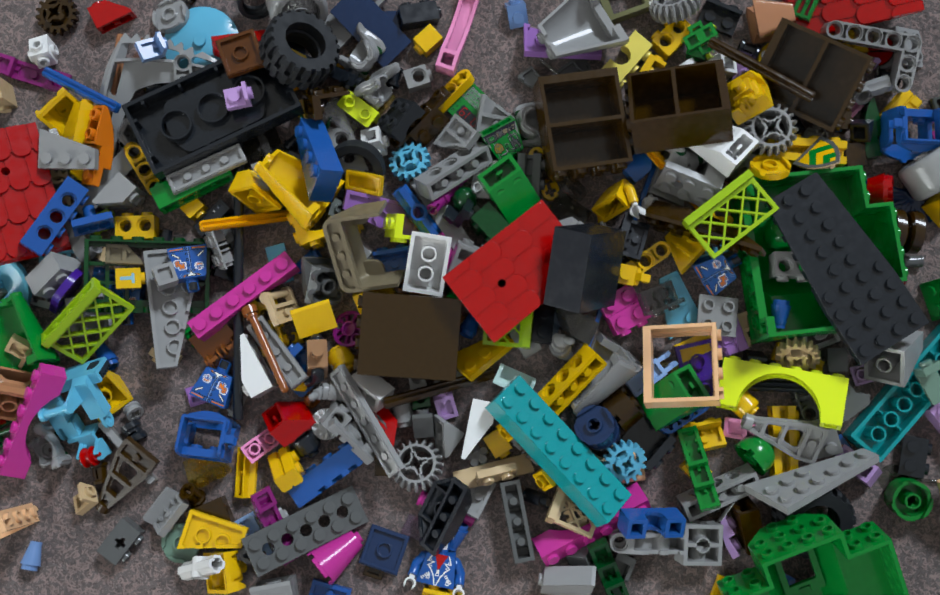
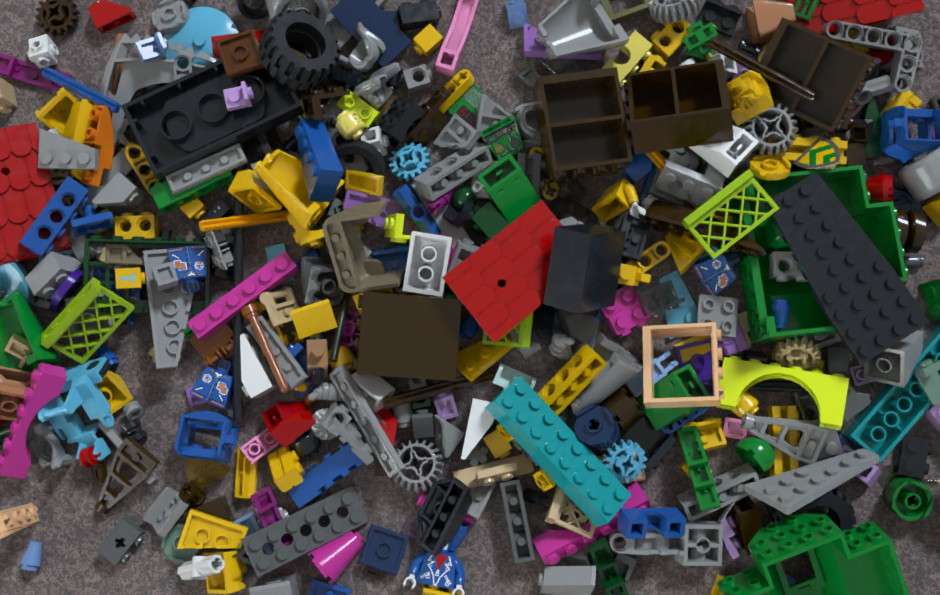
(85, 498): tan bracket -> none
(339, 330): none -> pearl dark grey bar
(350, 125): none -> light yellow head

